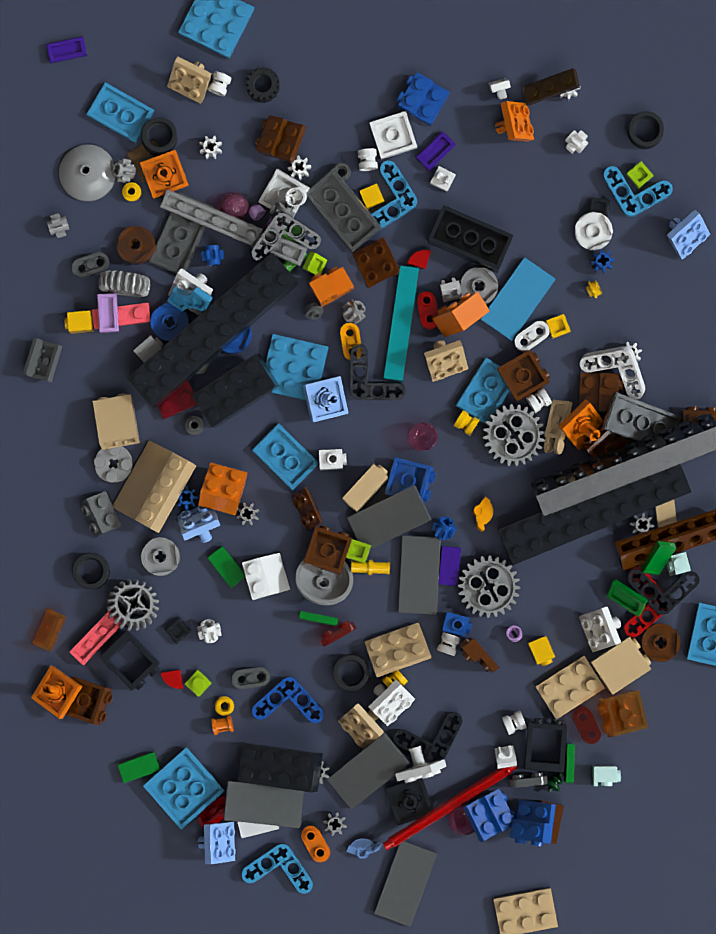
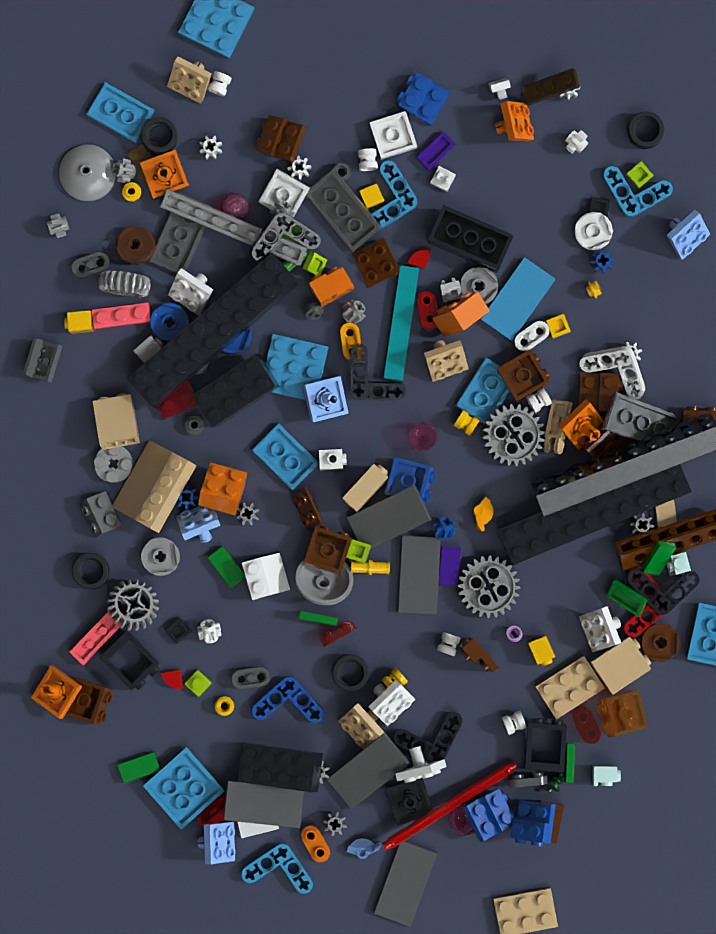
(49, 630): clear orange hinge -> none
(66, 50): dark purple tile -> none
(108, 313): lavender tile -> none
(193, 299): dark azure tile -> none
(212, 255): blue gear -> none
(222, 725): orange bush -> none
(256, 212): lavender hinge -> none
(262, 96): black tyre -> none
(292, 196): white wheel -> none
(397, 649): tan plate -> none
(456, 624): blue brick -> none
(505, 756): white tile -> none

